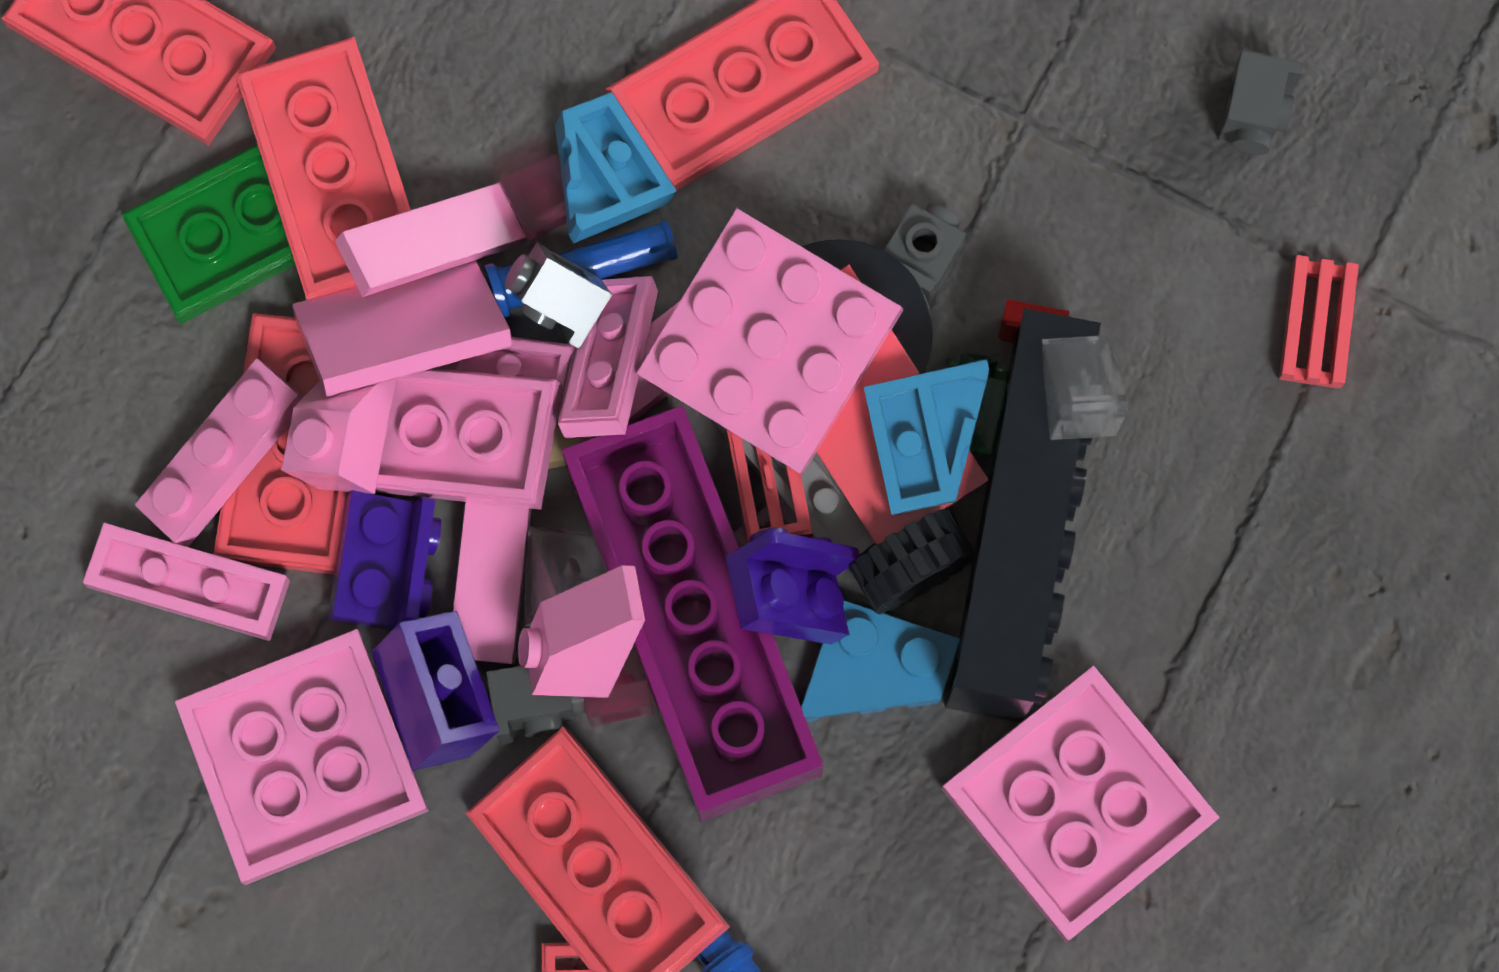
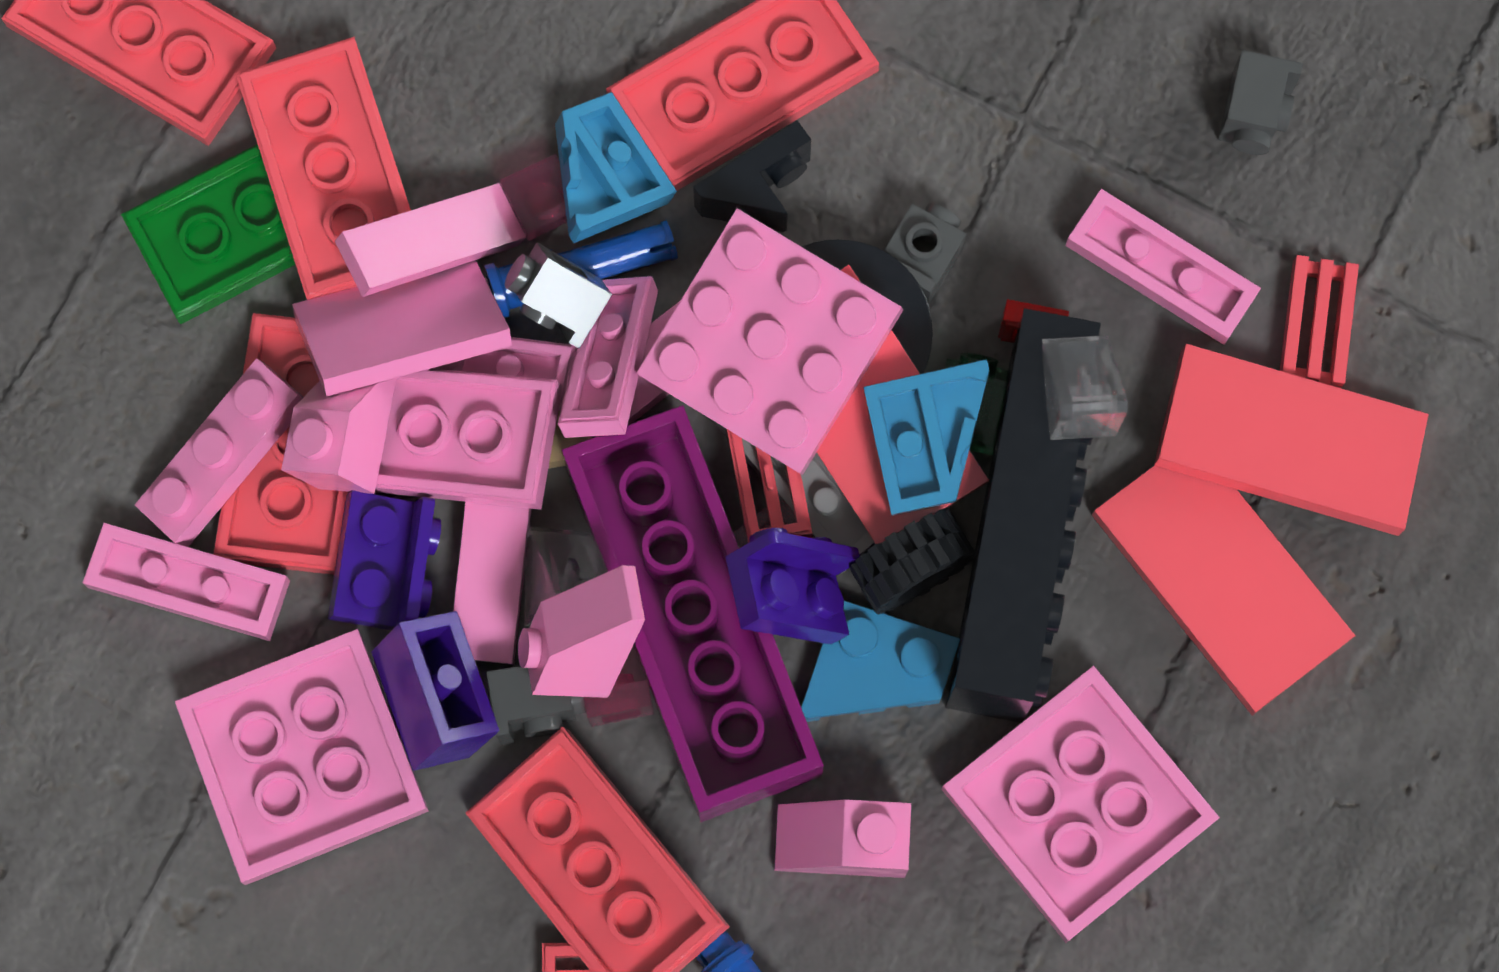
(748, 179): none -> black slope
(844, 838): none -> bright pink slope
(1162, 266): none -> bright pink plate
(1224, 581): none -> coral tile
(1292, 440): none -> coral tile

